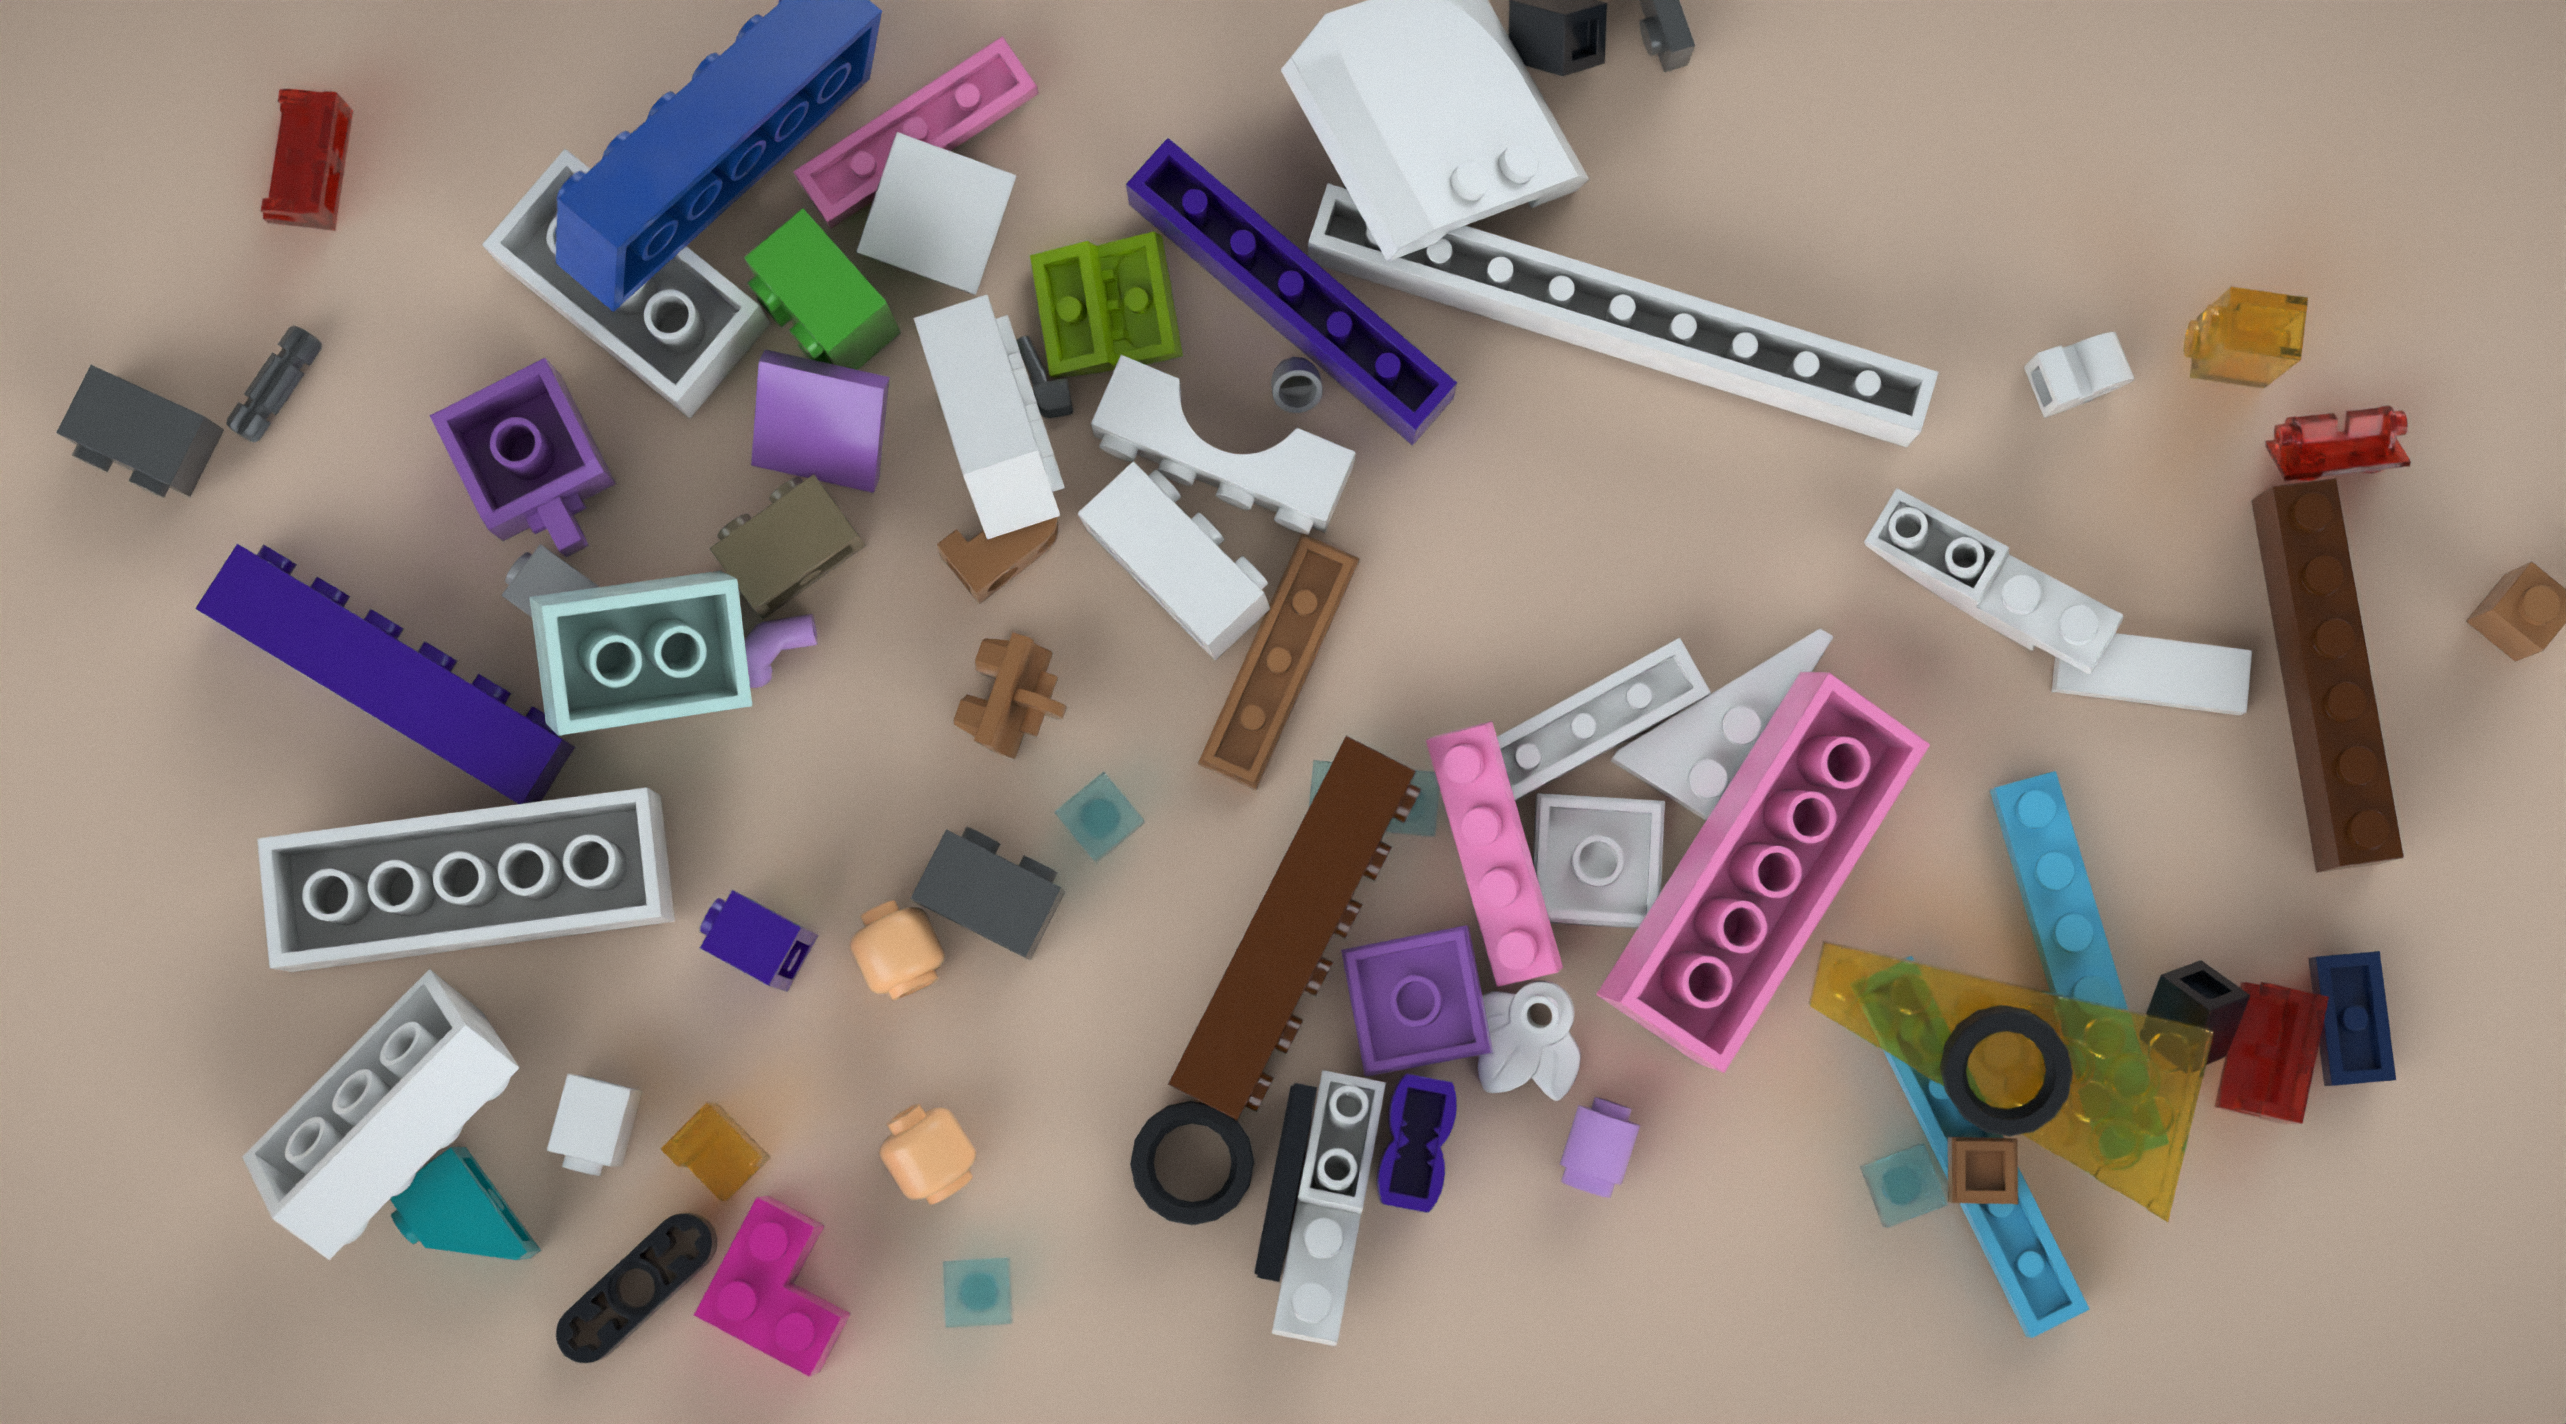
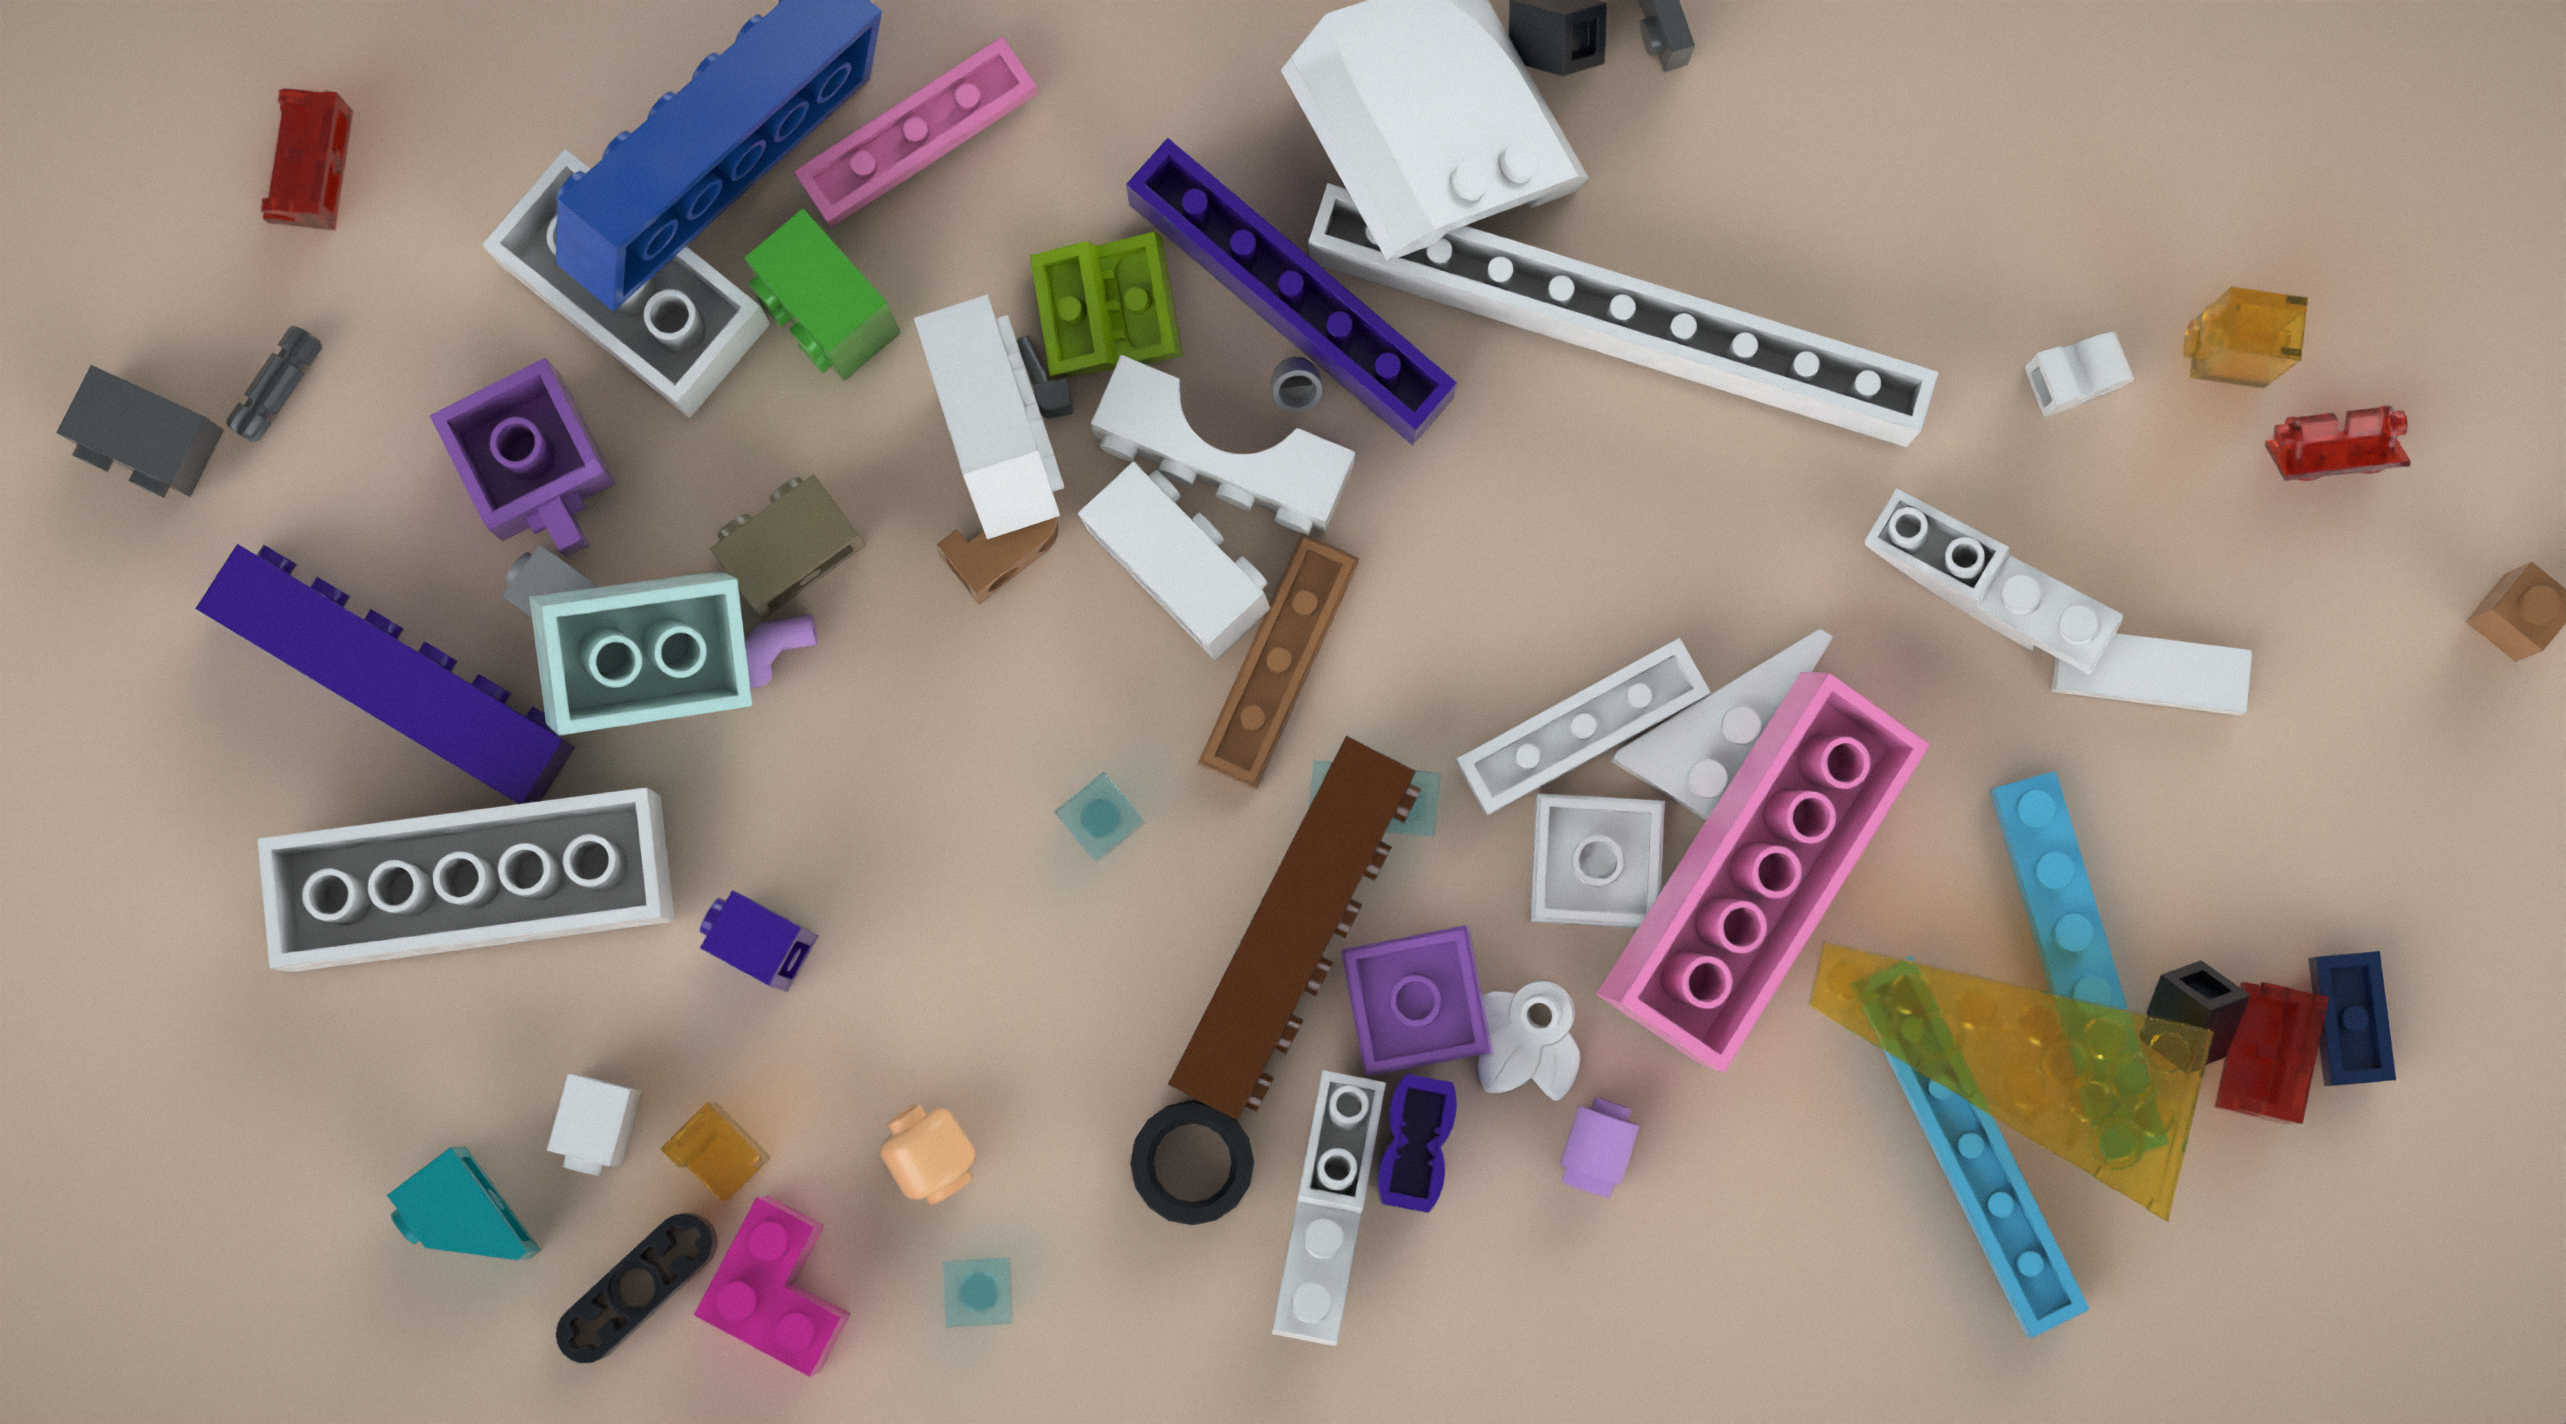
(379, 1115): white brick -> none
(819, 420): medium lavender tile -> none
(897, 950): light nougat head -> none
(936, 213): white tile -> none
(988, 892): dark grey brick -> none
(1017, 697): medium nougat hips -> none
(1285, 1182): black tile -> none
(1494, 854): bright pink plate -> none
(1903, 1185): clear light blue plate -> none
(1982, 1170): medium nougat tile -> none
(2018, 1119): black tyre -> none
(2326, 676): reddish brown brick -> none

